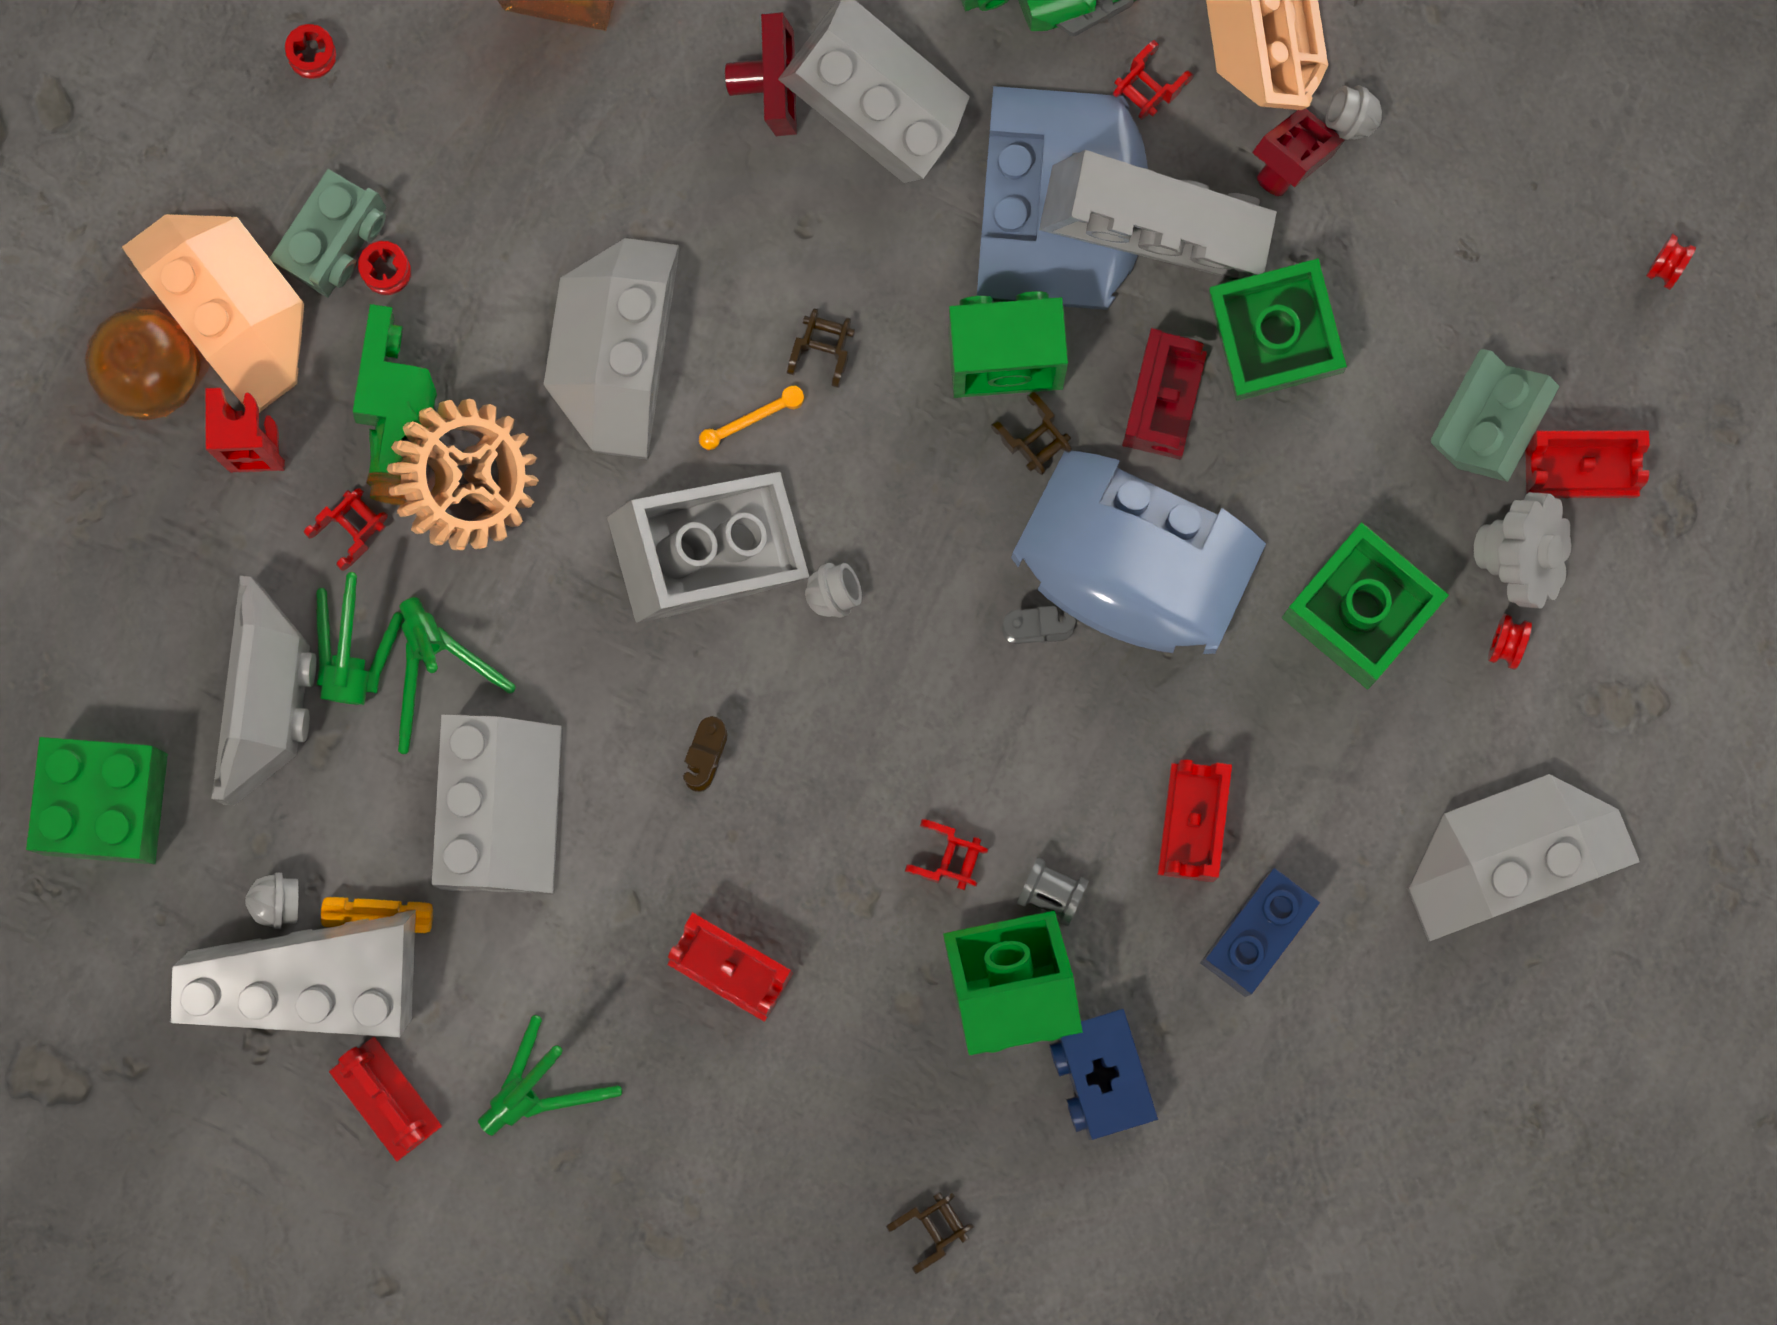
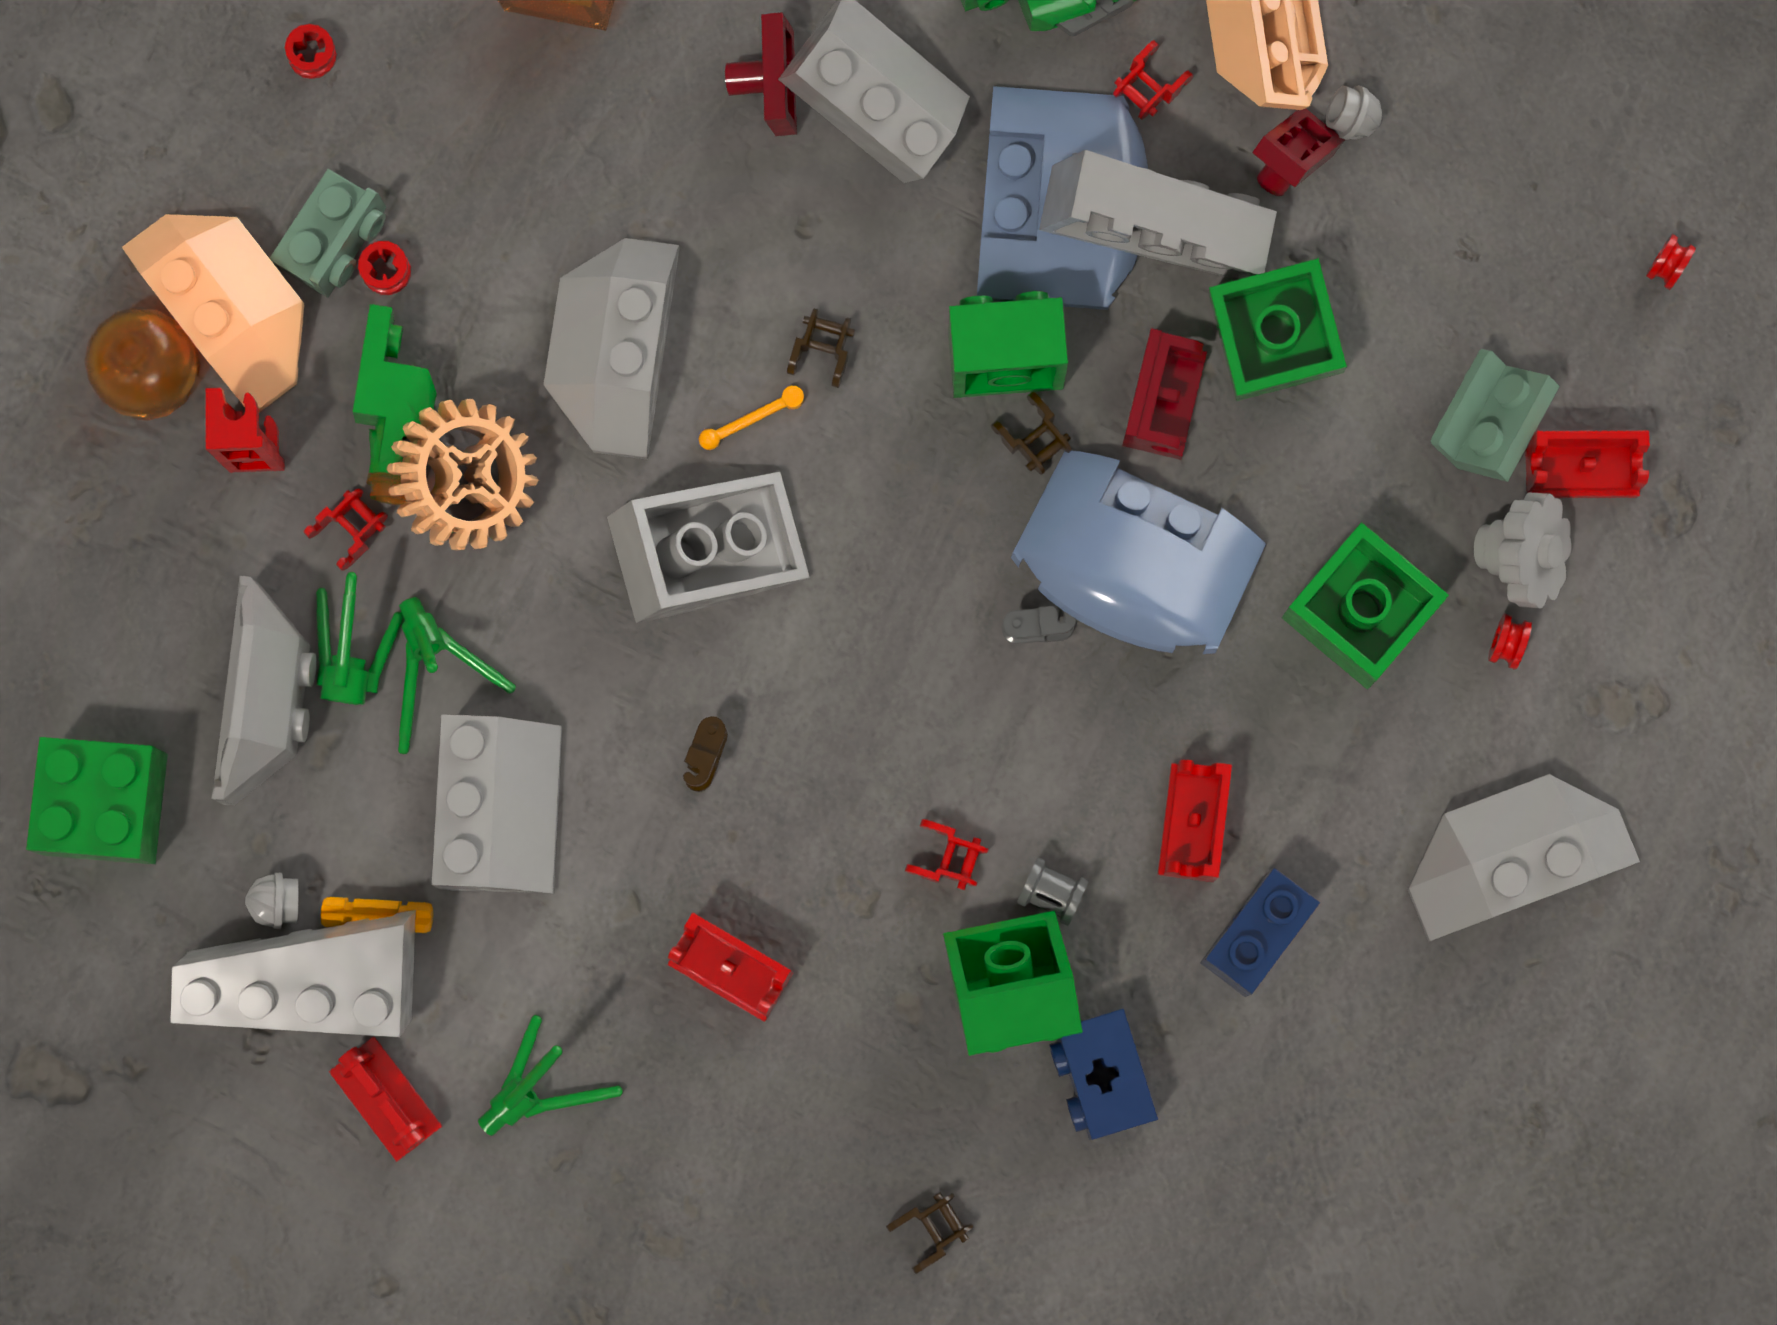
(833, 590): light grey plate -> none

